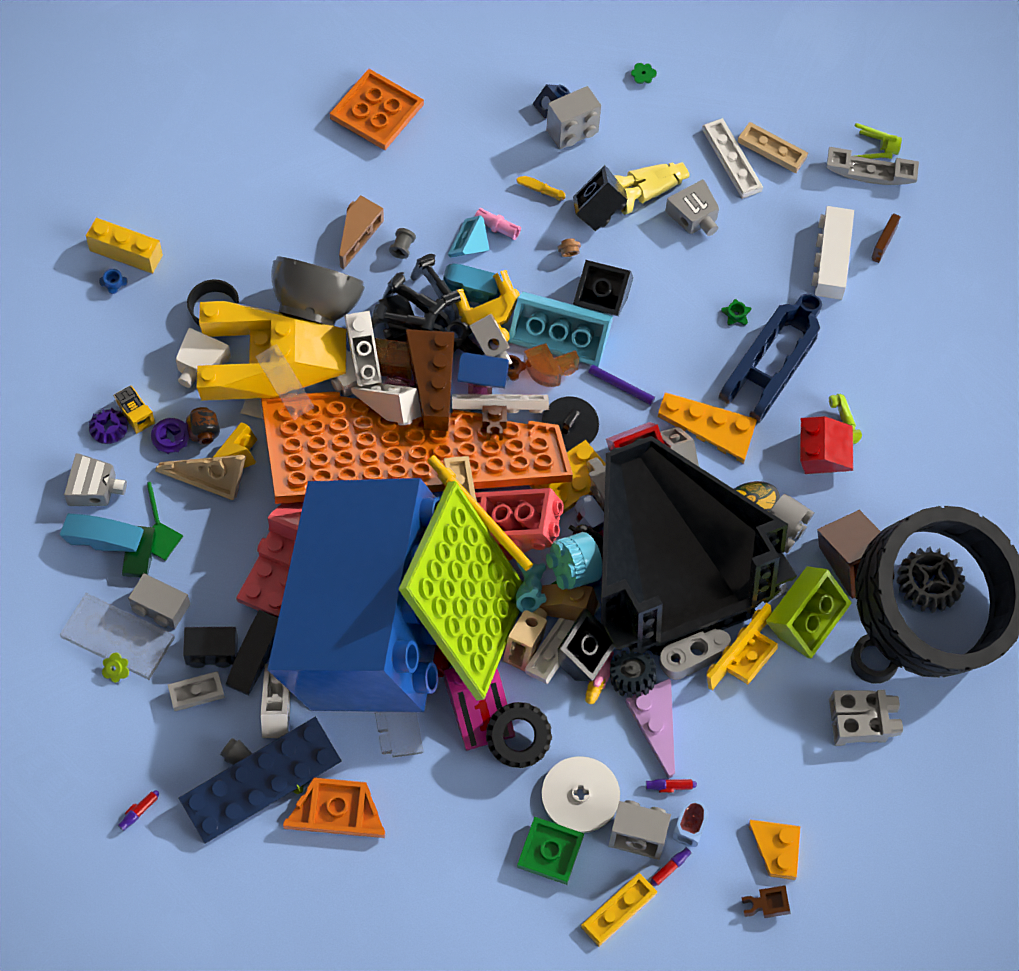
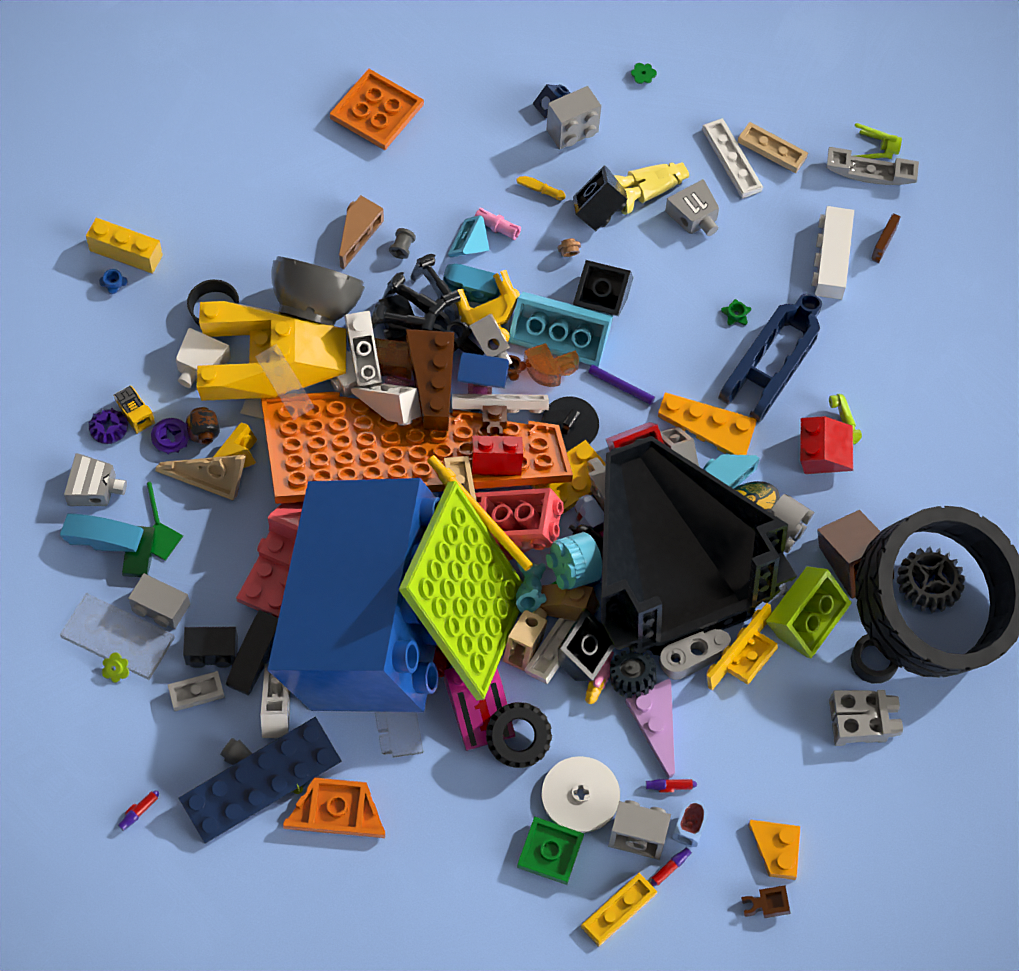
(496, 455): none -> red slope
(732, 468): none -> medium azure slope

